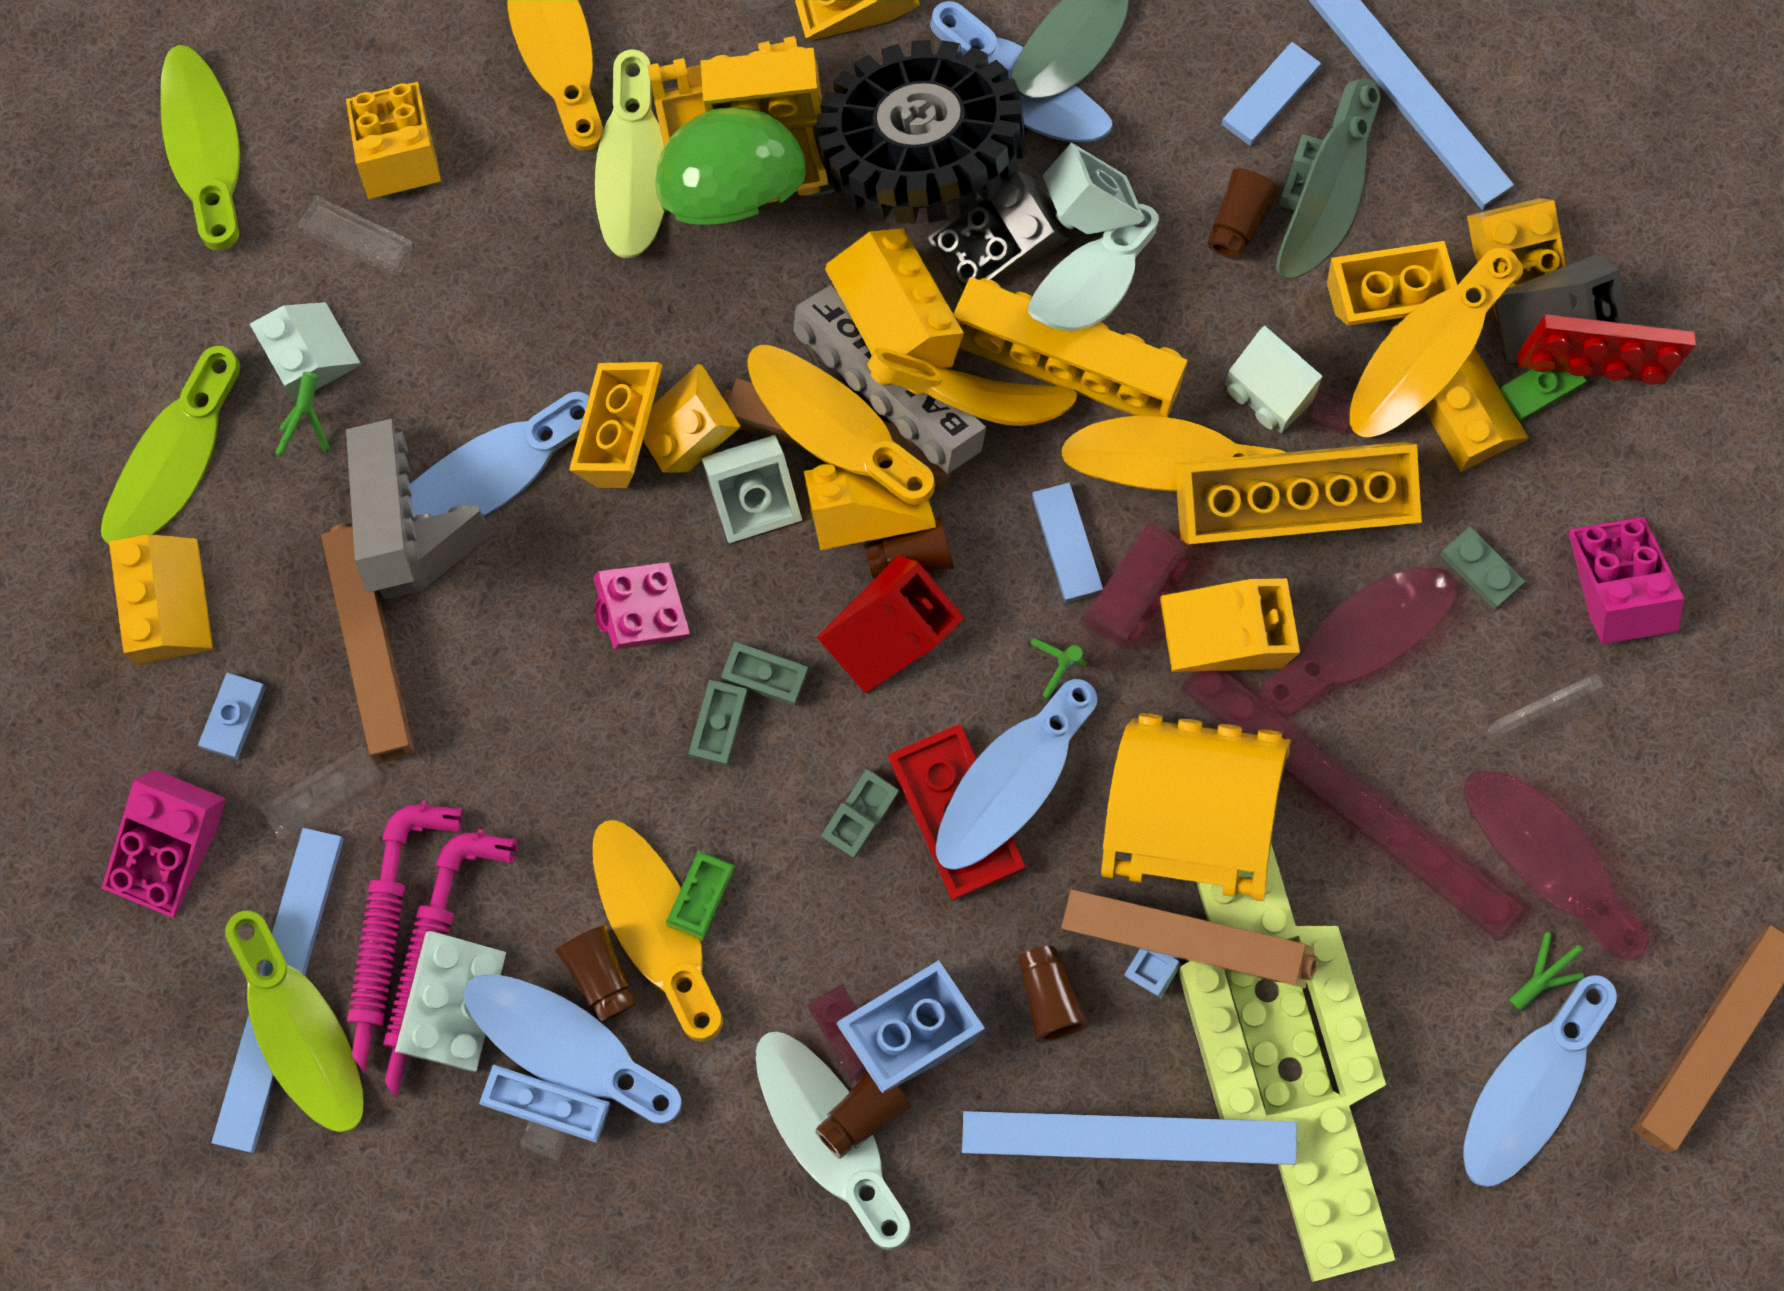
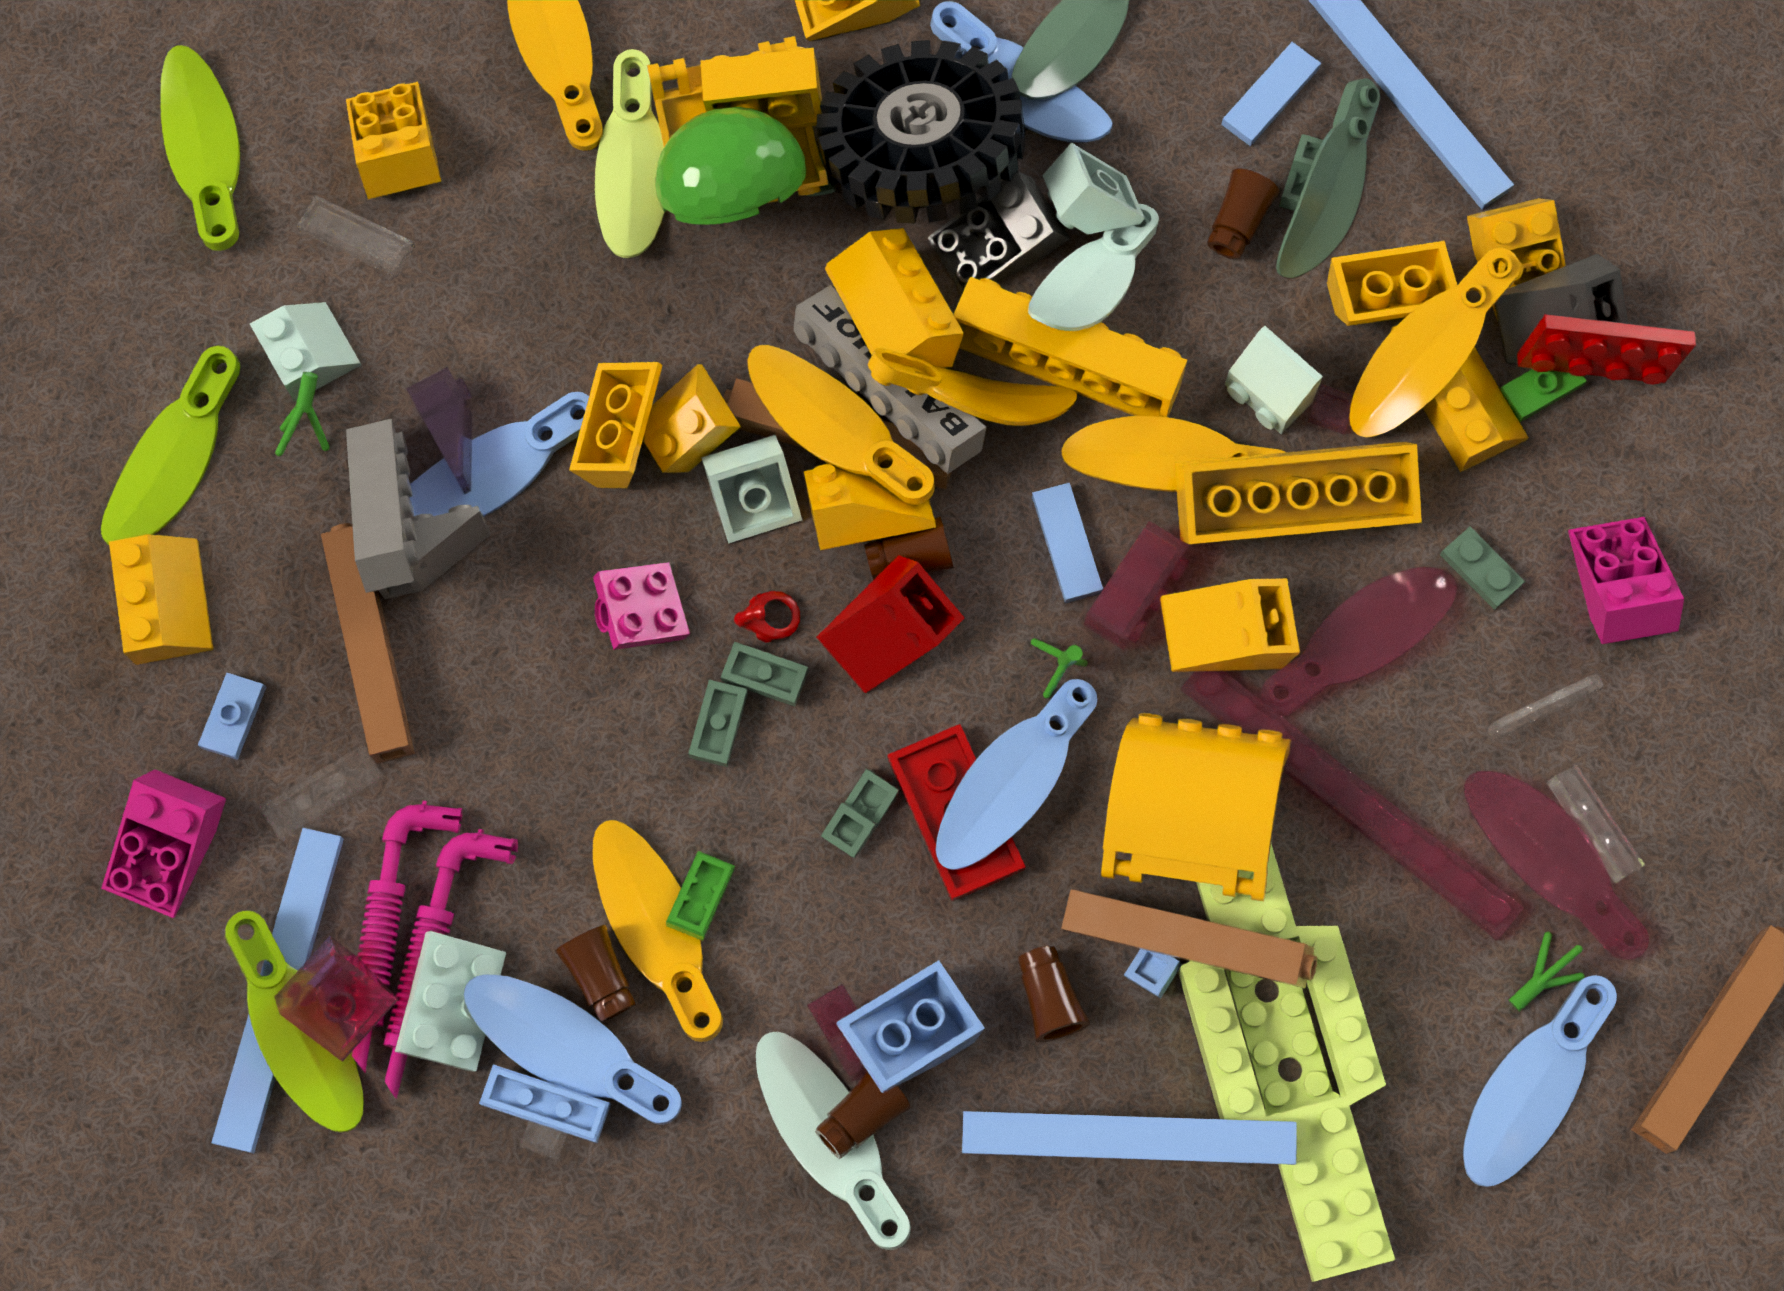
(335, 999): none -> clear pink slope
(448, 419): none -> clear purple slope
(754, 617): none -> red piece
(1596, 822): none -> clear tile

